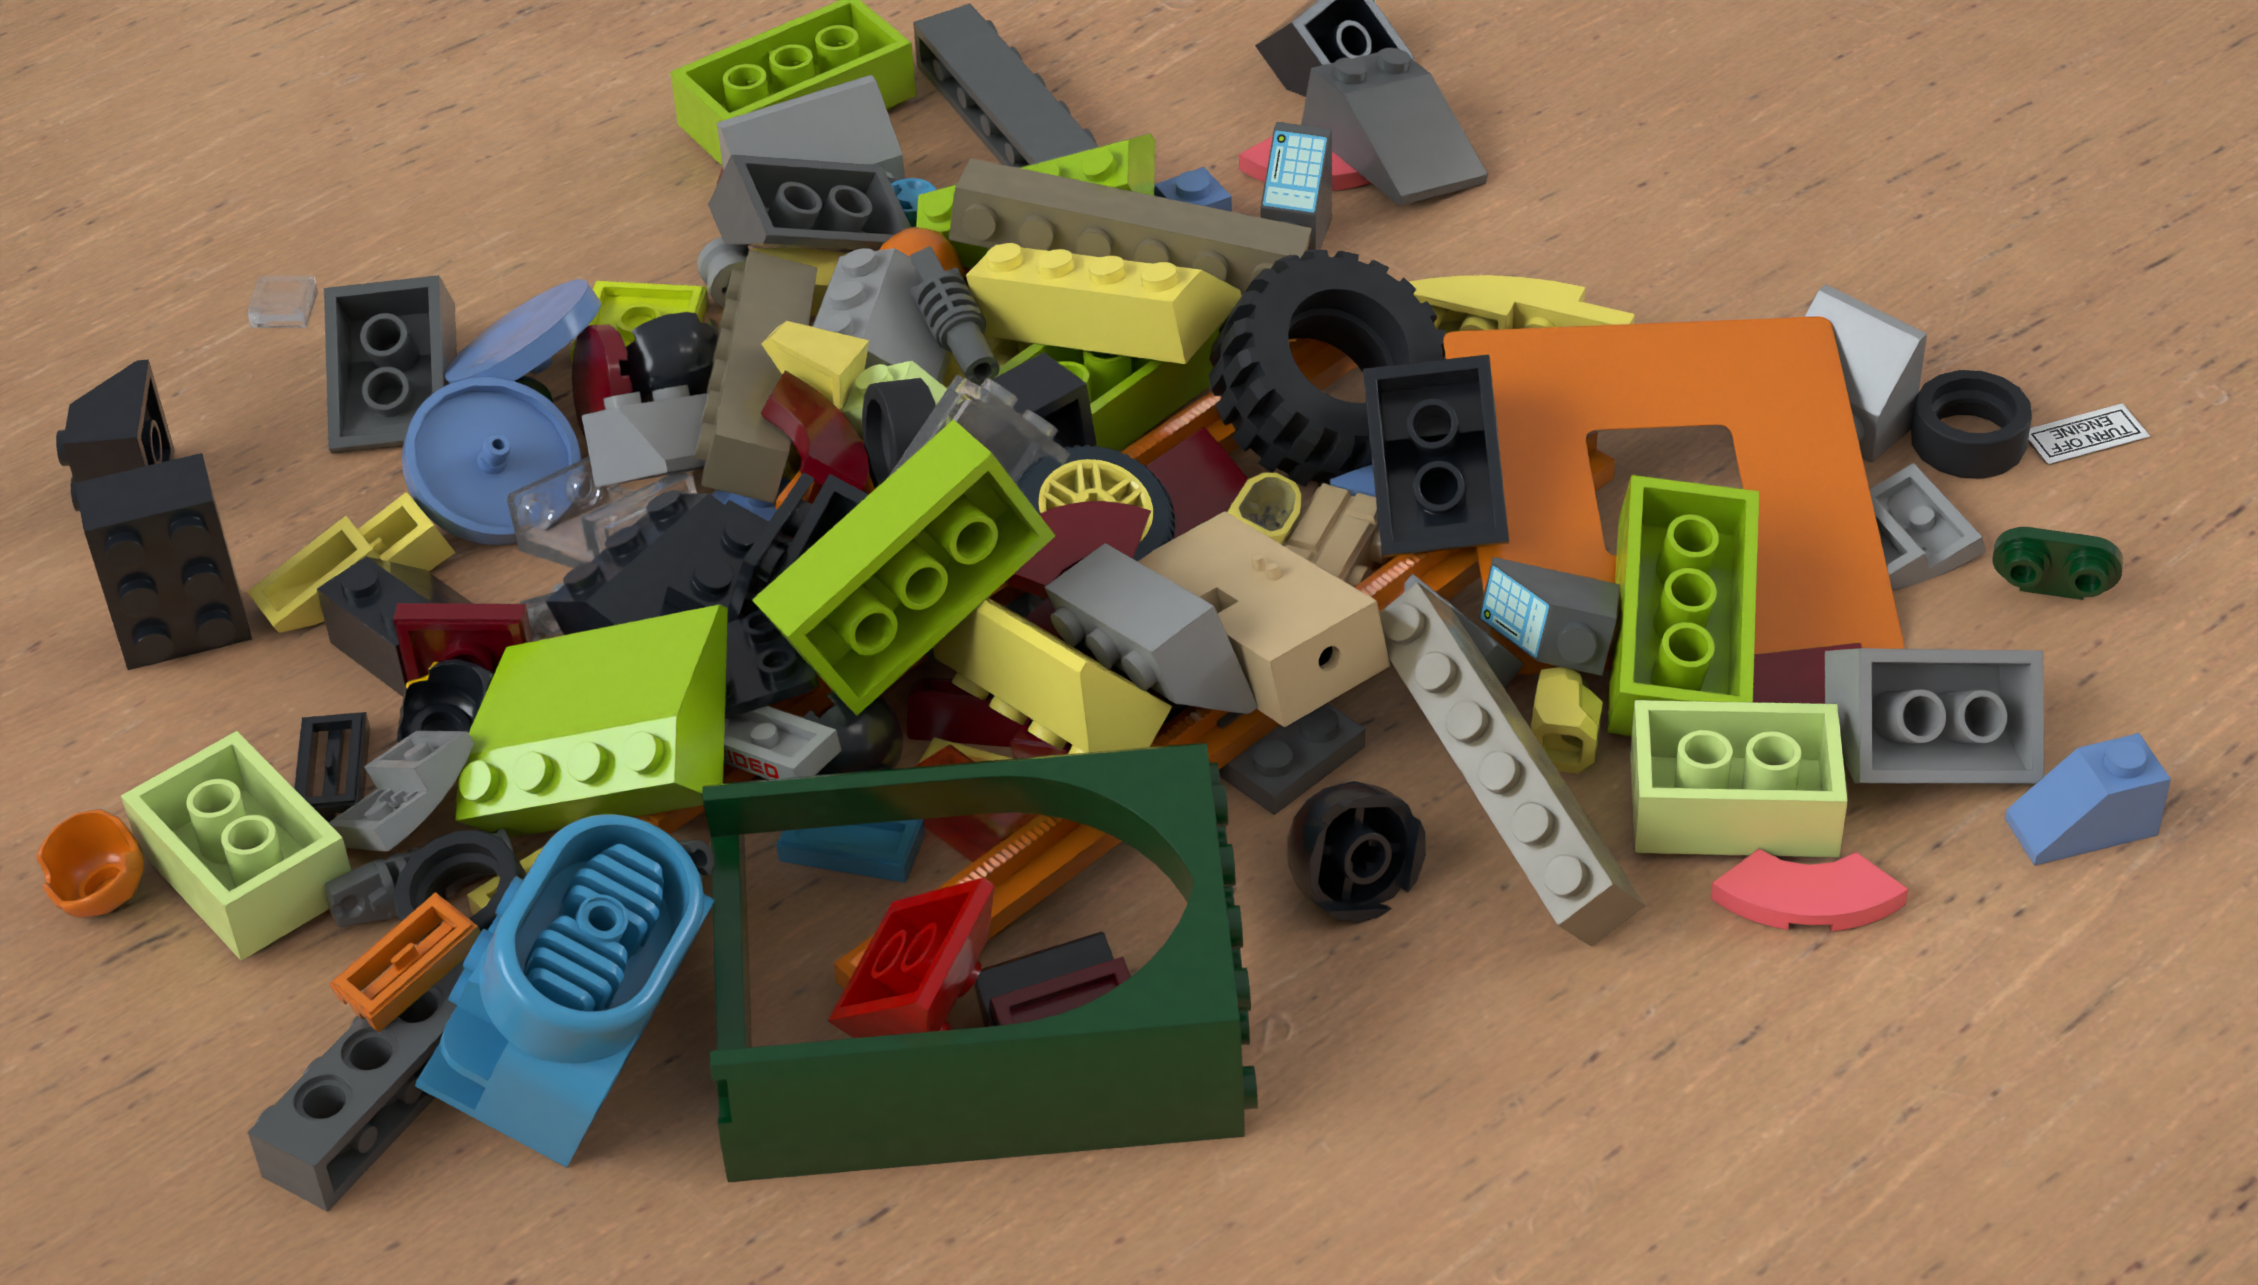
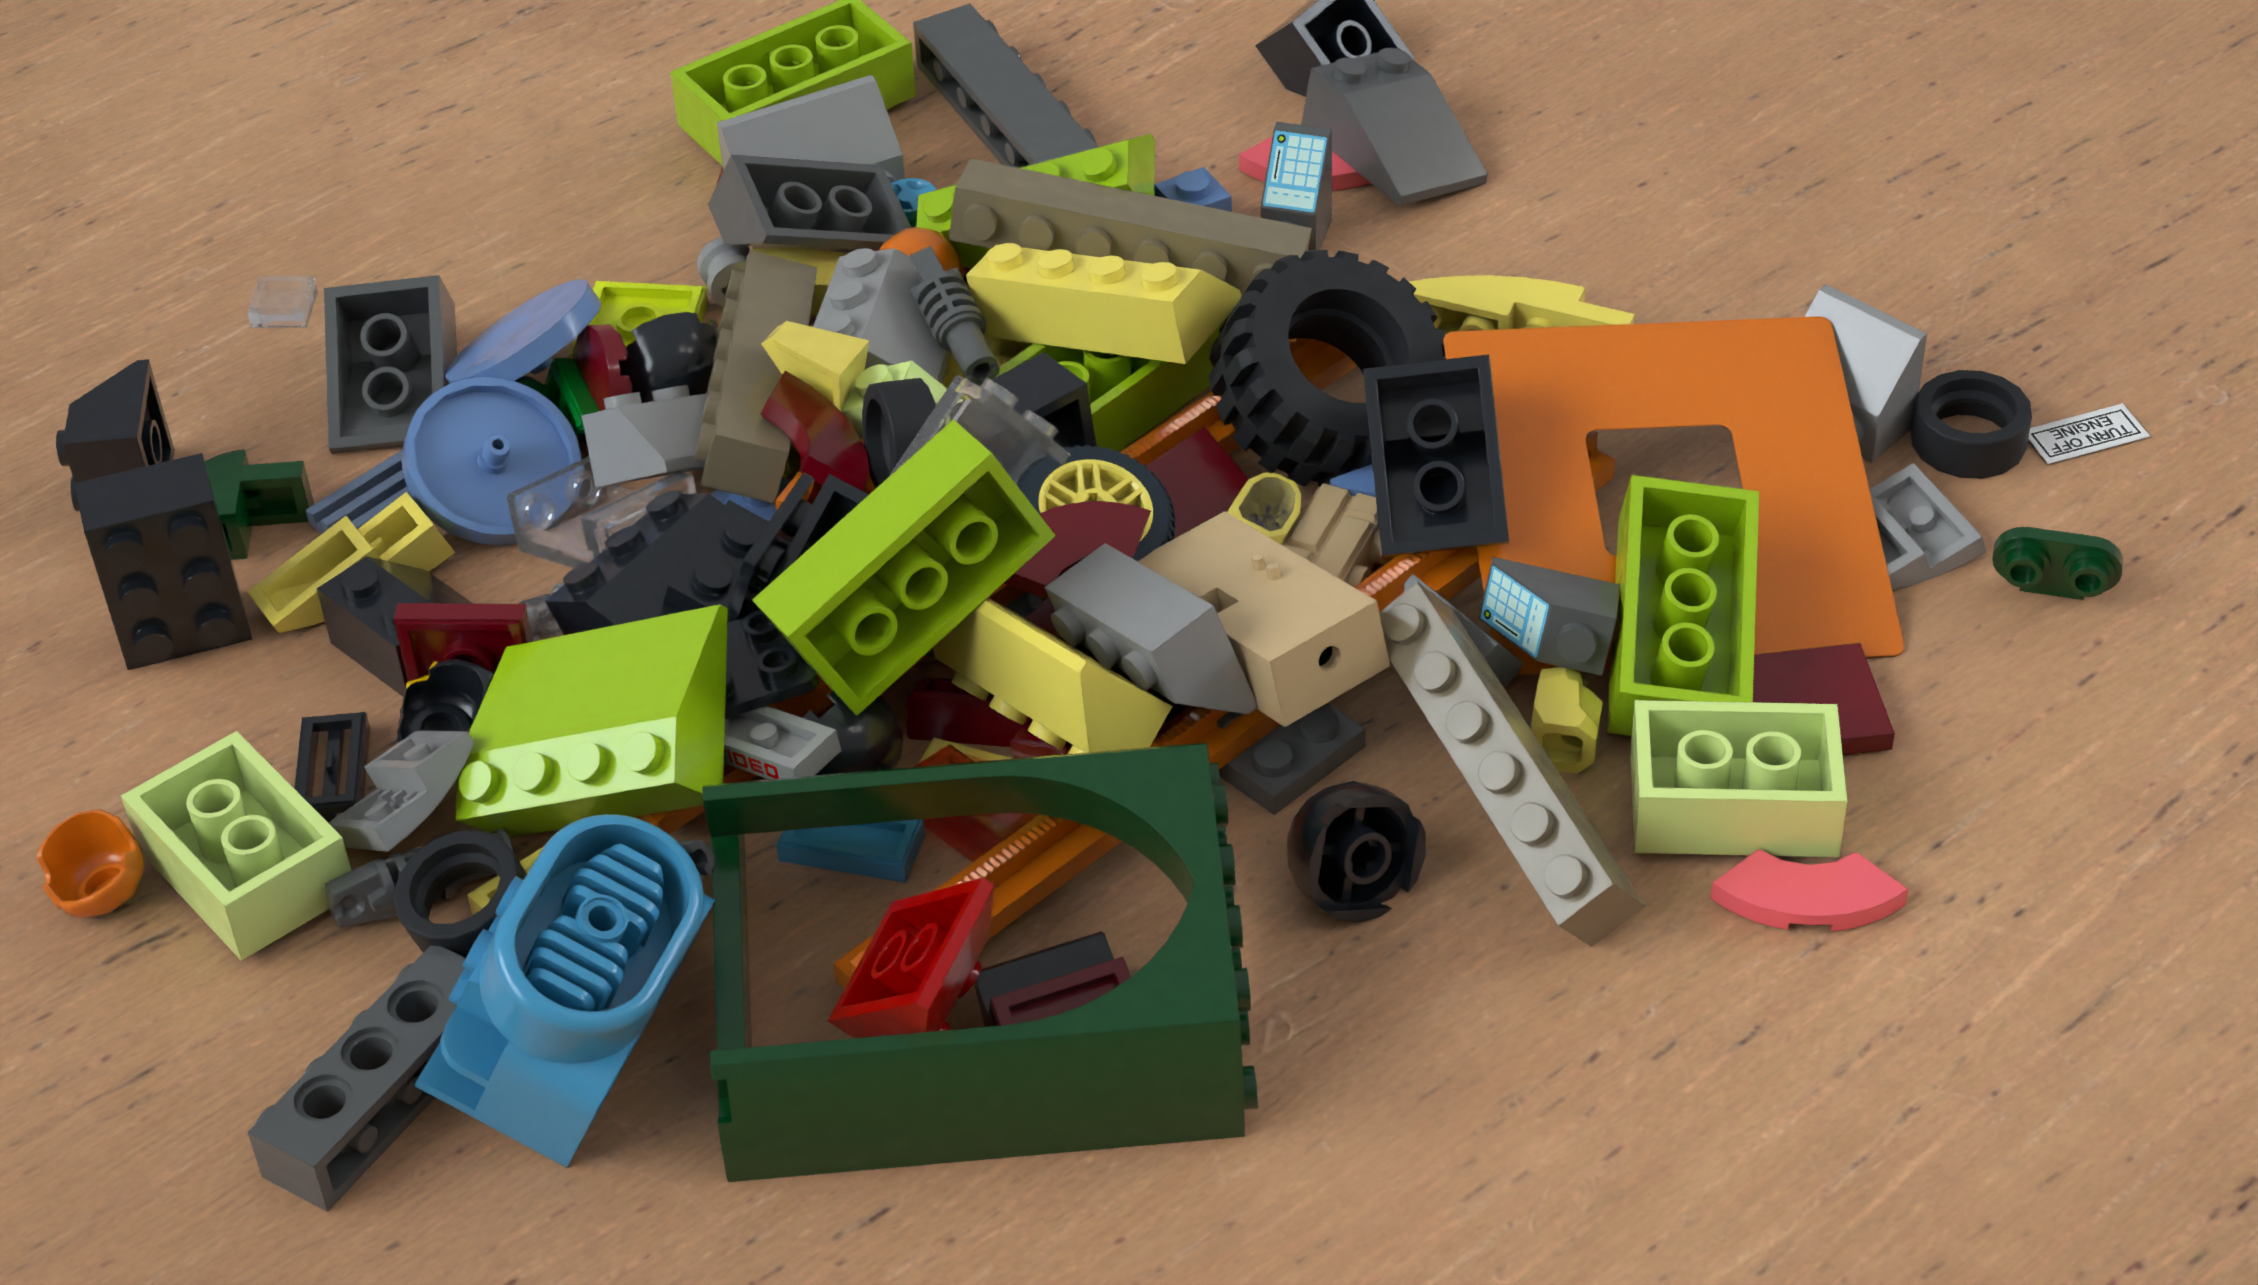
(256, 496): none -> dark green brick
(361, 497): none -> sand blue tile
(413, 968): orange tile -> none
(570, 393): none -> green tile
(1939, 714): light grey slope -> none
(2092, 801): medium blue slope -> none

